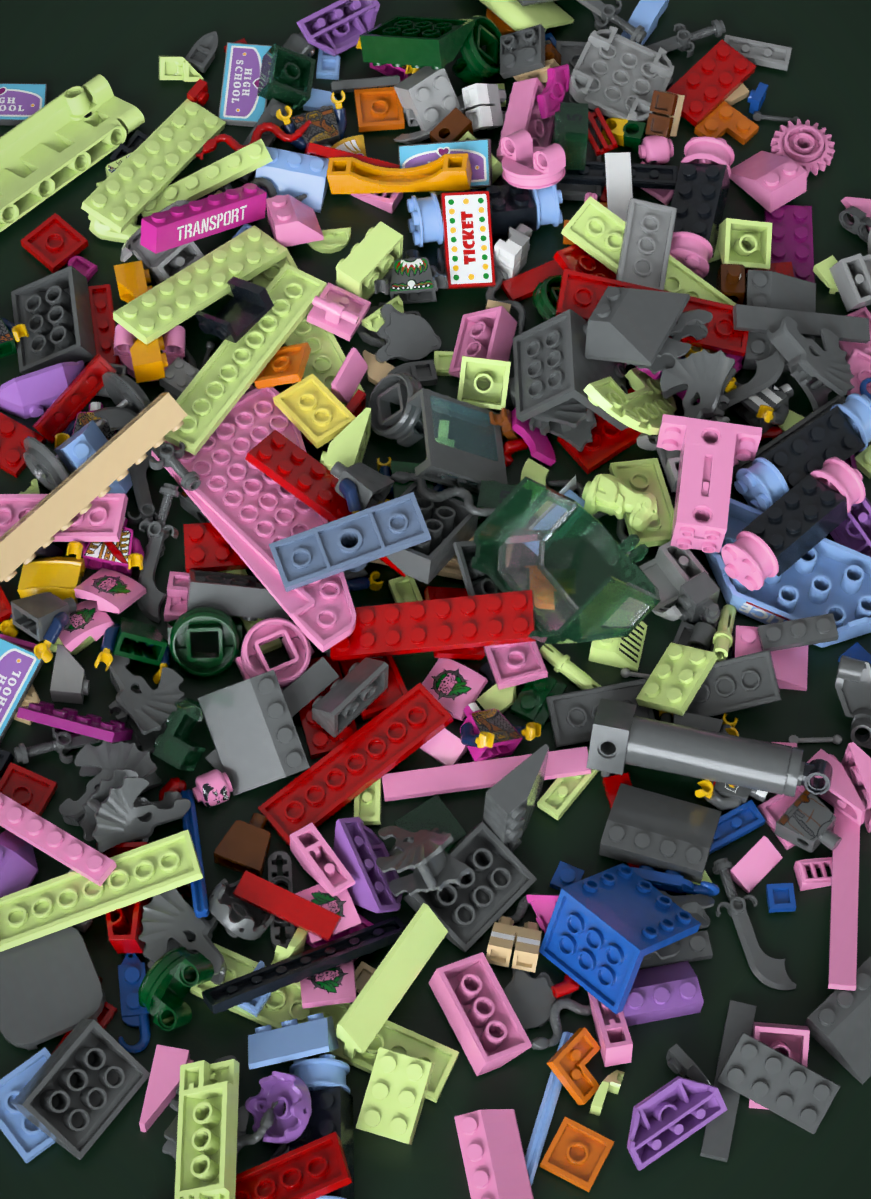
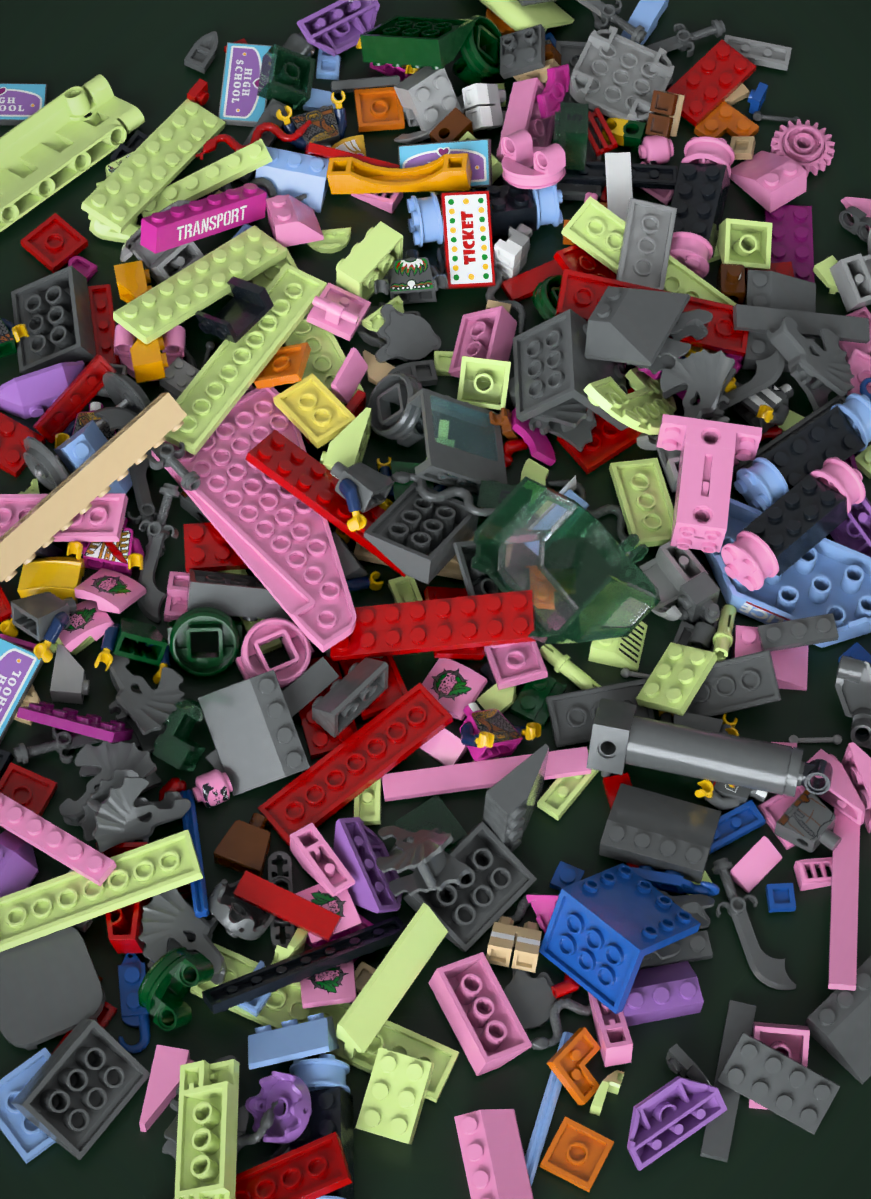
(177, 69): yellowish green slope -> none
(350, 542): sand blue plate -> none
(616, 498): yellowish green animal -> none
(743, 147): none -> tan plate

